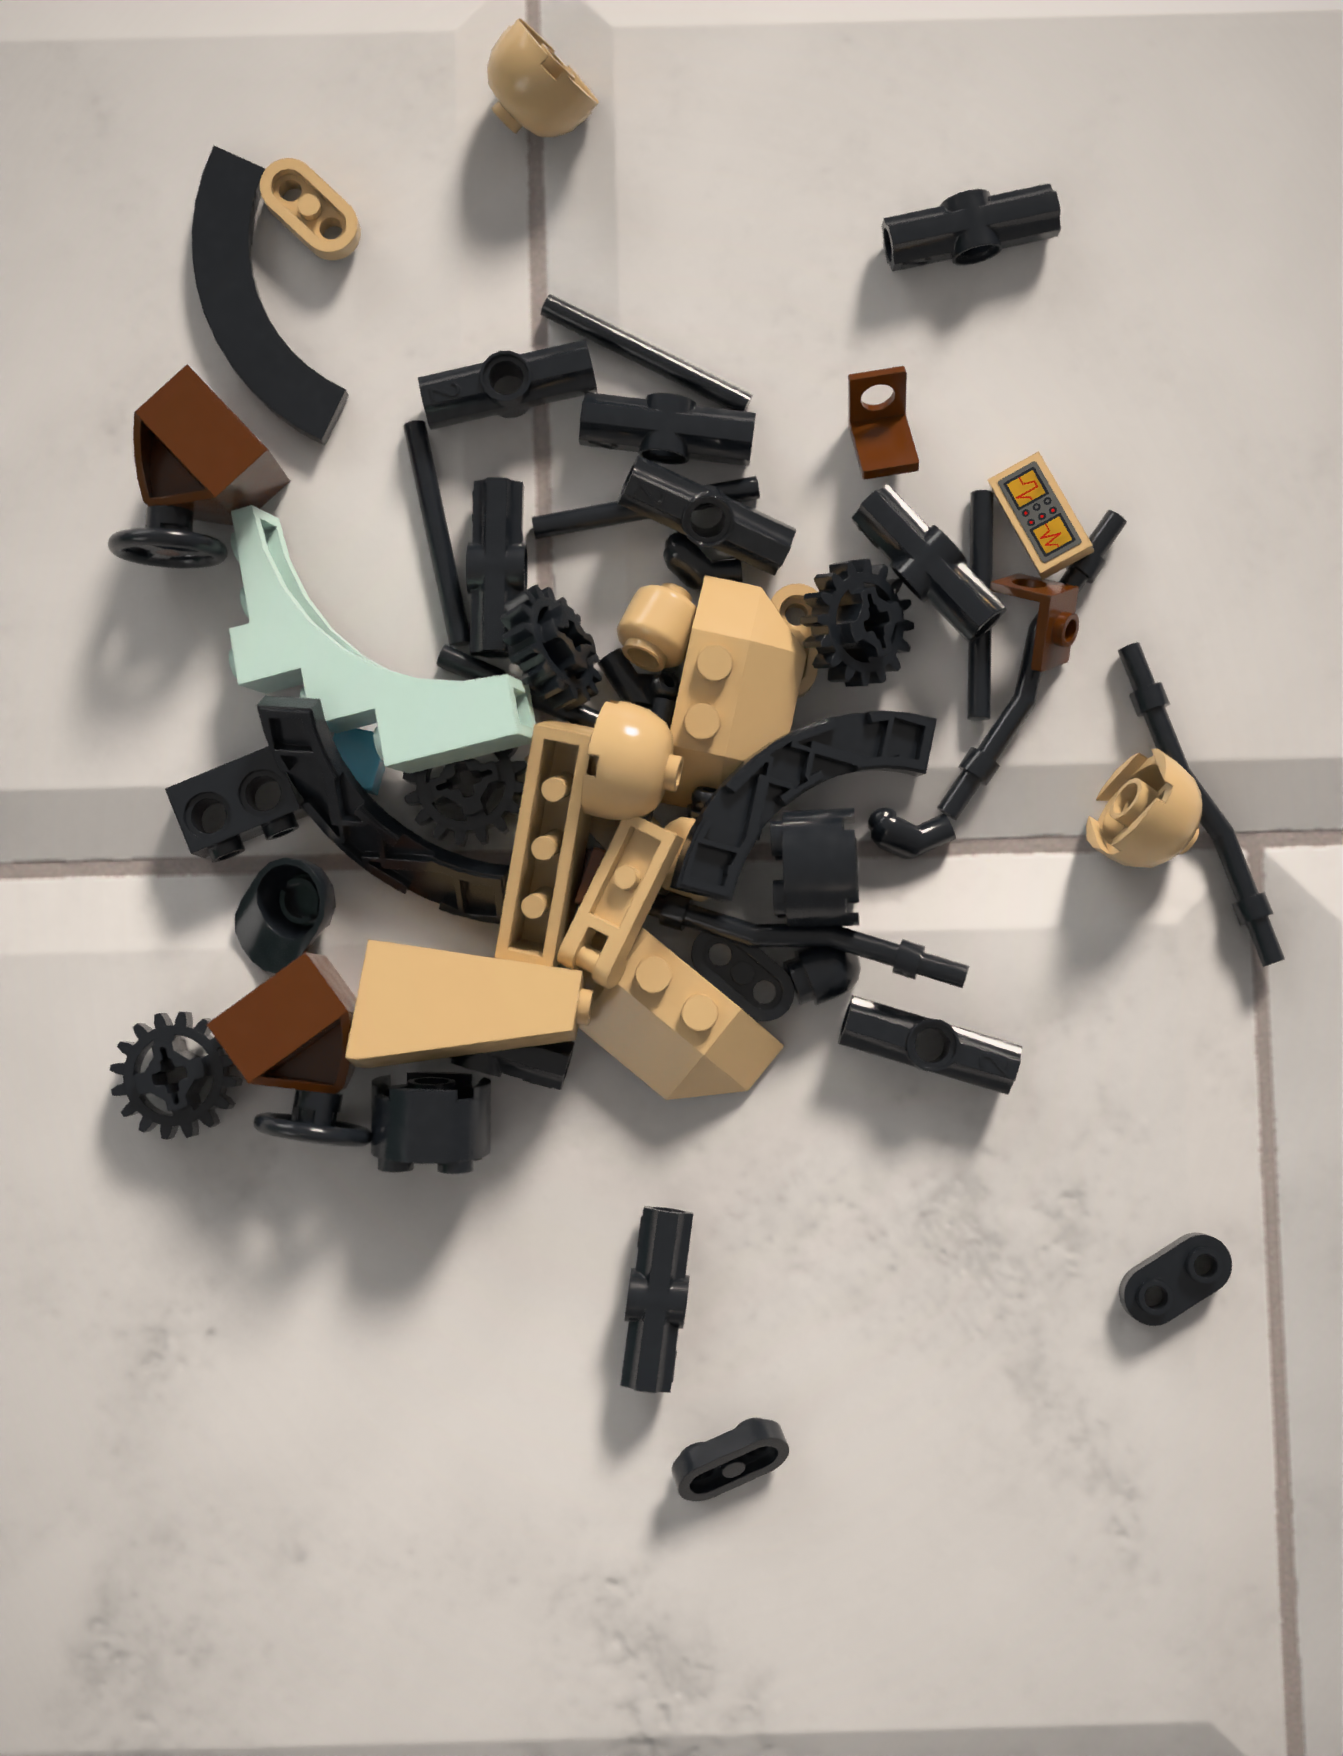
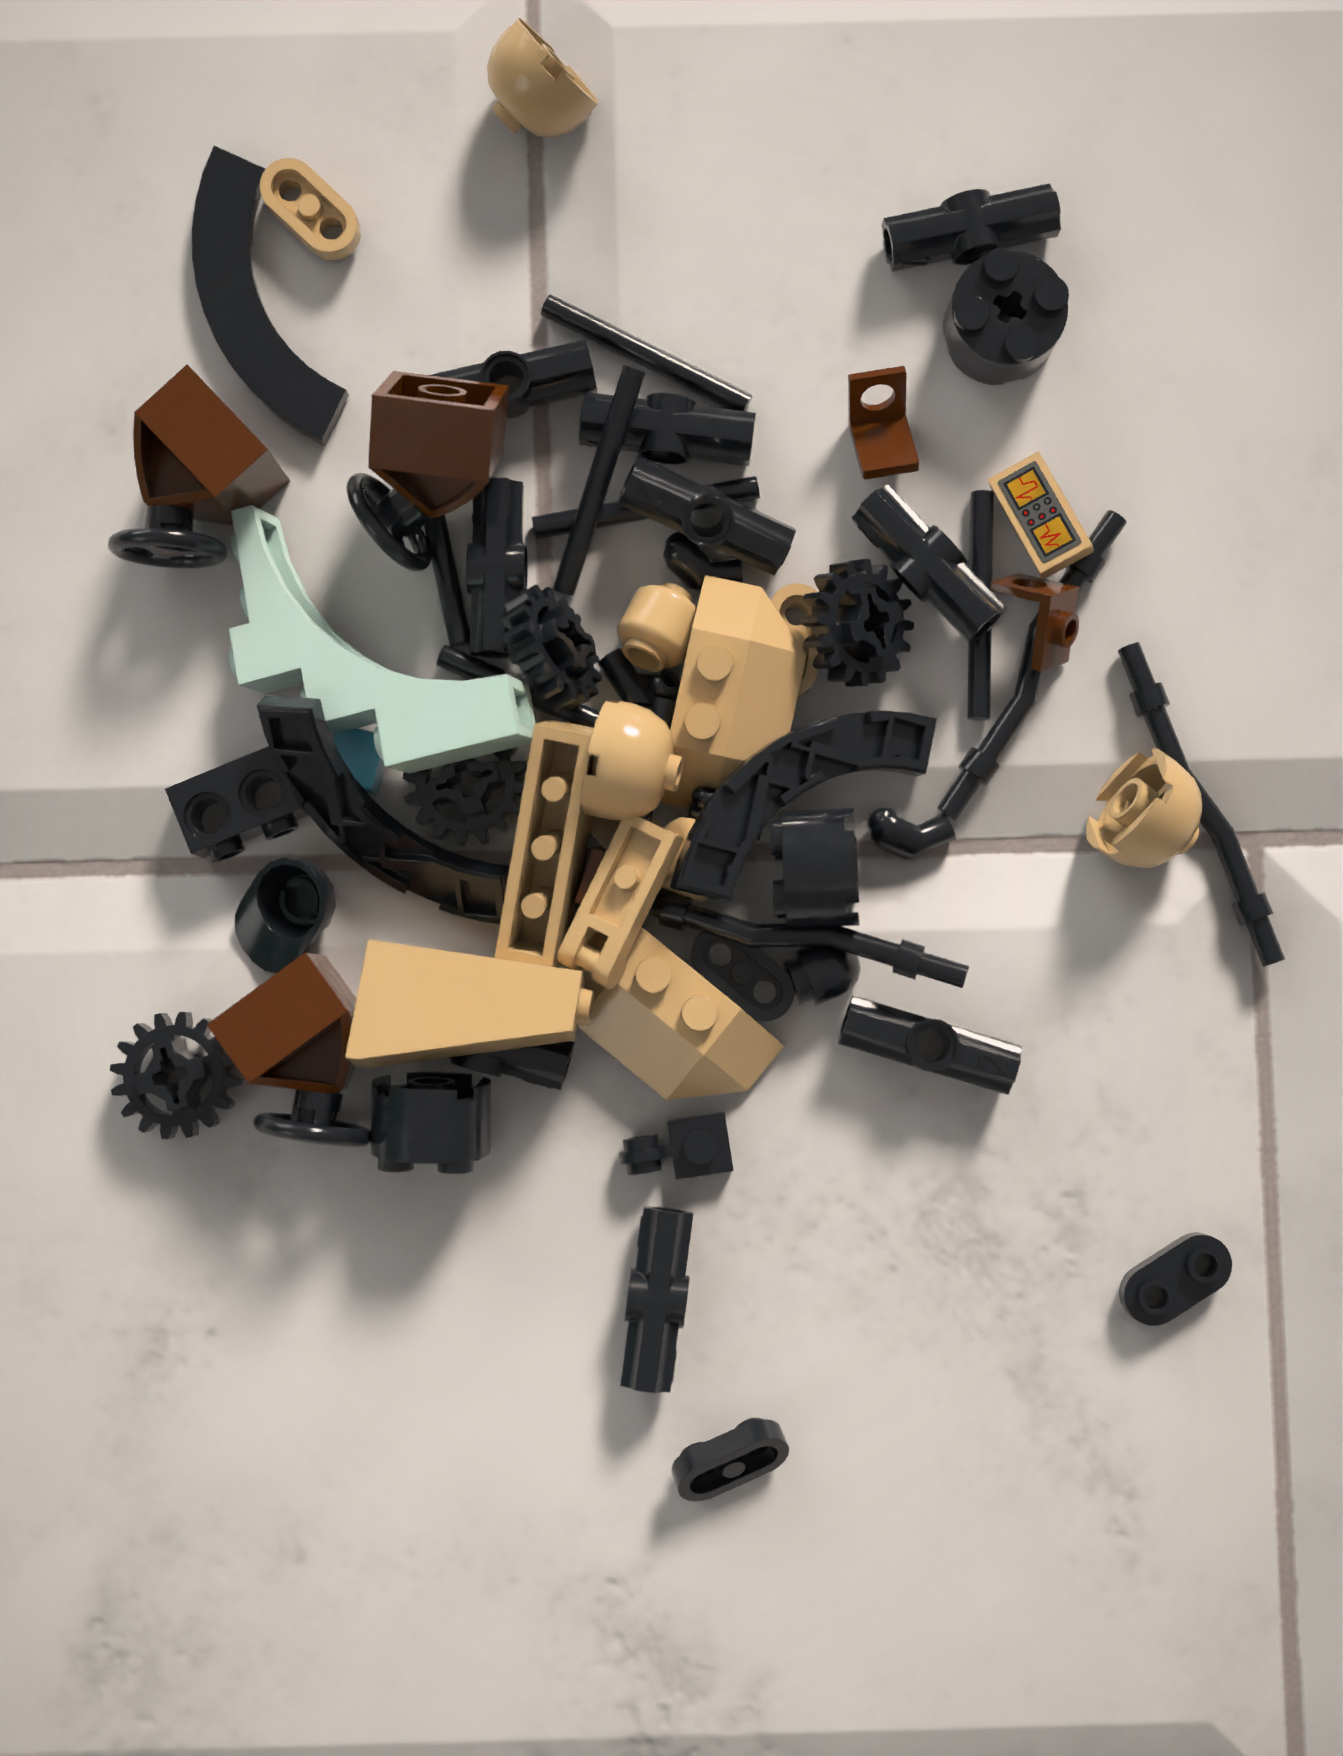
(436, 450): none -> reddish brown piece
(598, 480): none -> black bar
(696, 1145): none -> black plate
(1012, 286): none -> black brick

